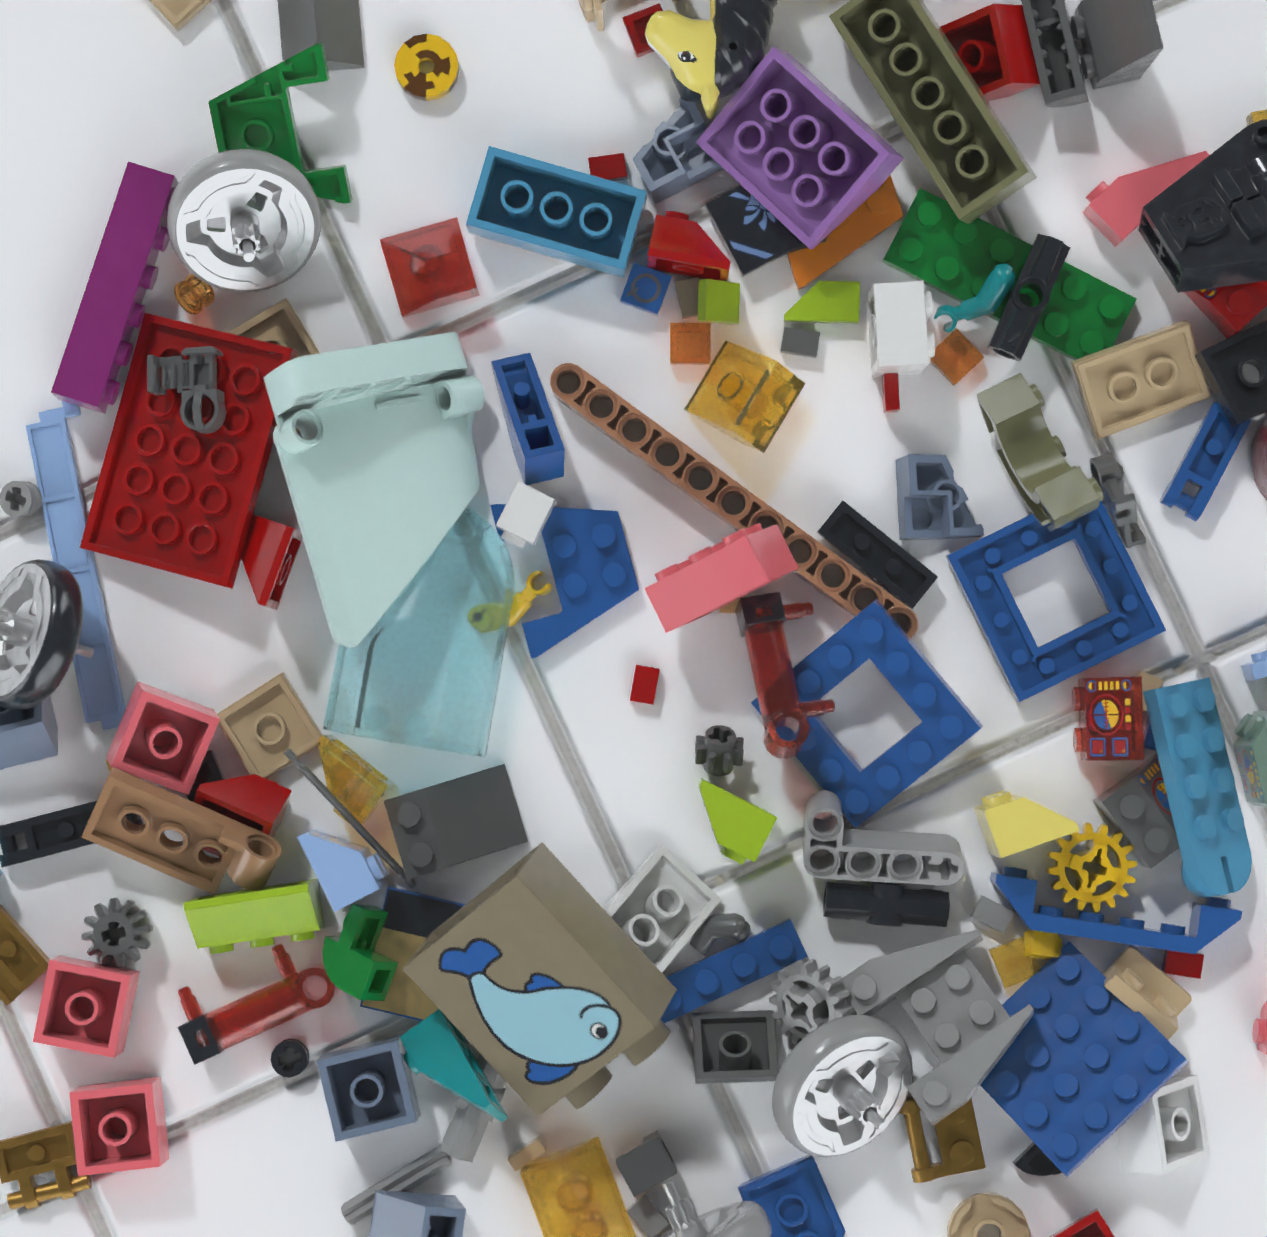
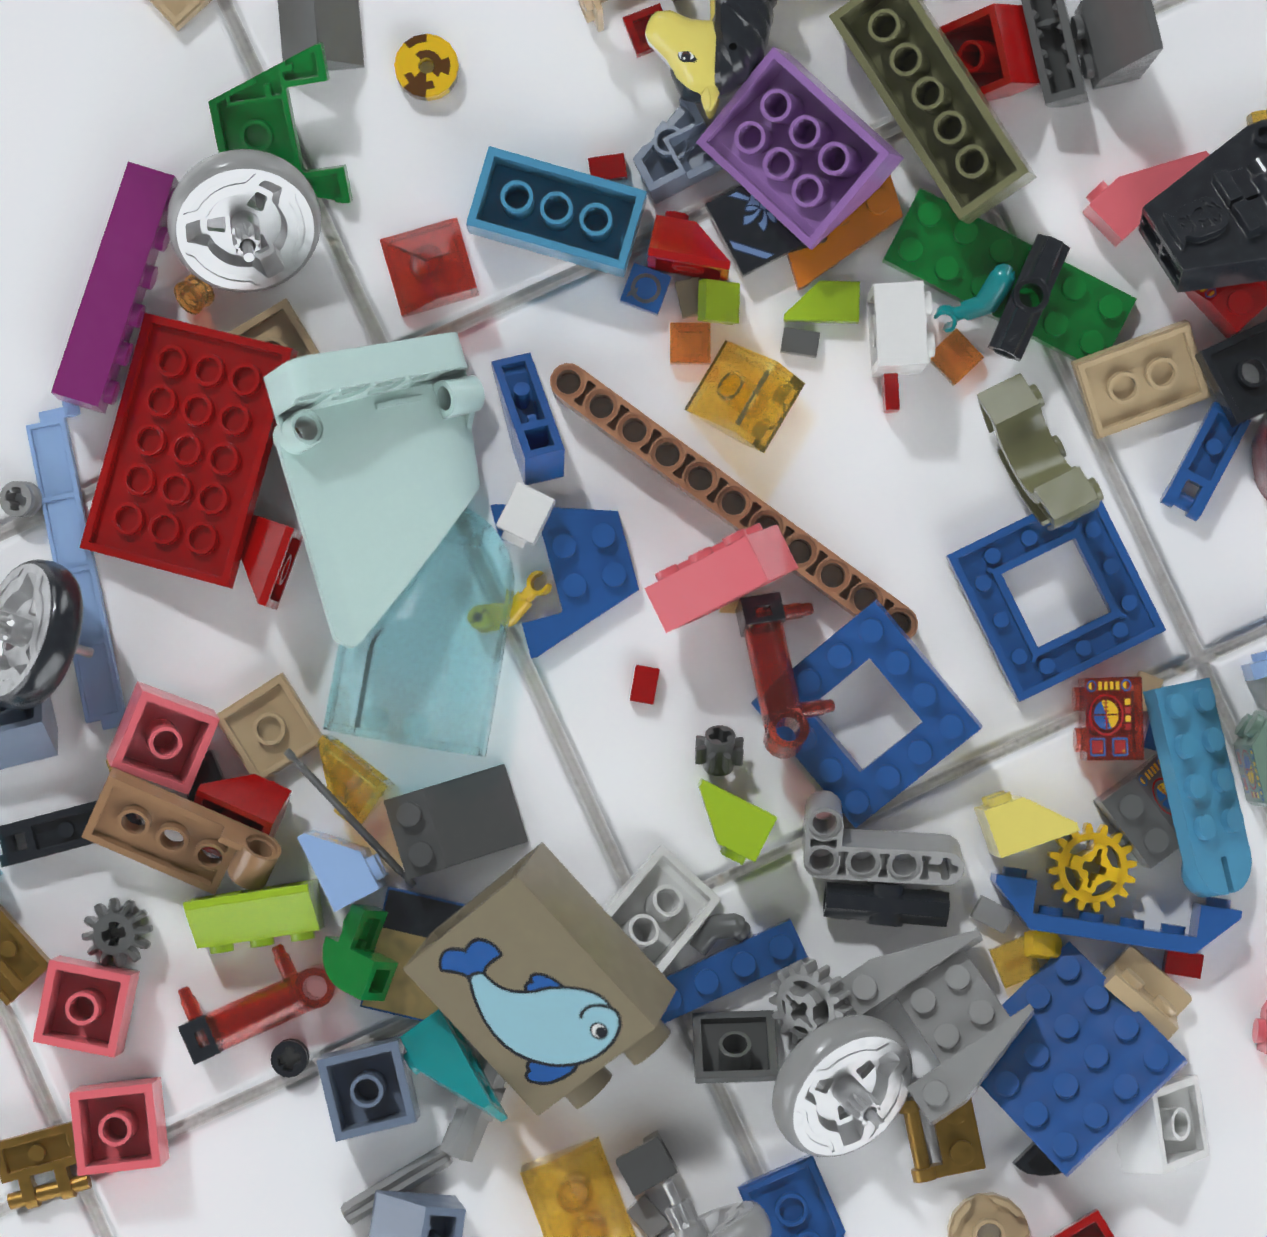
(196, 374): dark grey piece -> none
(527, 1153): tan piece -> none
(877, 554): black plate -> none
(931, 500): sand blue slope -> none
(1122, 507): dark grey piece -> none

